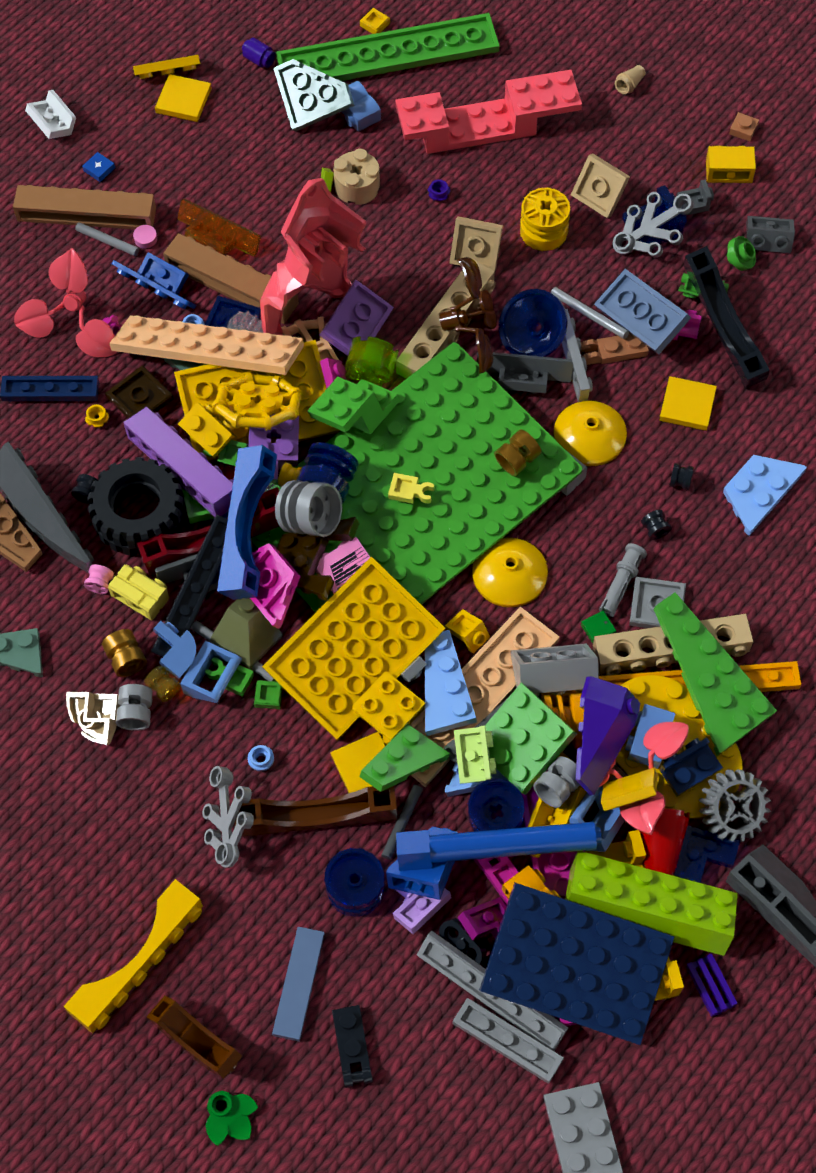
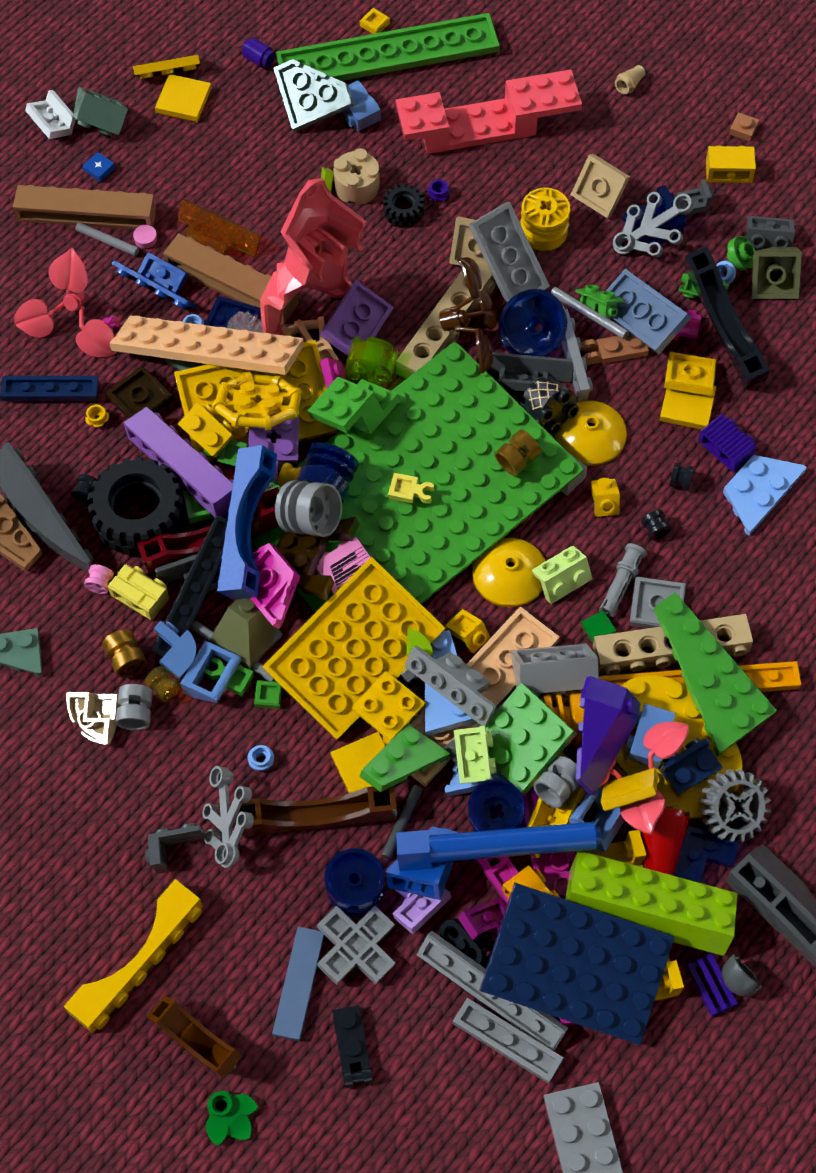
(99, 111): none -> sand green slope
(156, 854): none -> dark grey bracket
(356, 945): none -> light grey plate
(403, 216): none -> black tyre
(416, 638): none -> lime tile
(454, 681): none -> light grey bracket
(508, 252): none -> light grey plate
(550, 403): none -> black brick
(563, 573): none -> yellowish green bracket
(602, 301): none -> bright green hinge
(605, 497): none -> yellow bracket
(690, 373): none -> yellow tile
(727, 442): none -> dark purple brick
(731, 271): none -> light blue plate
(739, 977): none -> dark grey hair
(776, 273): none -> olive slope

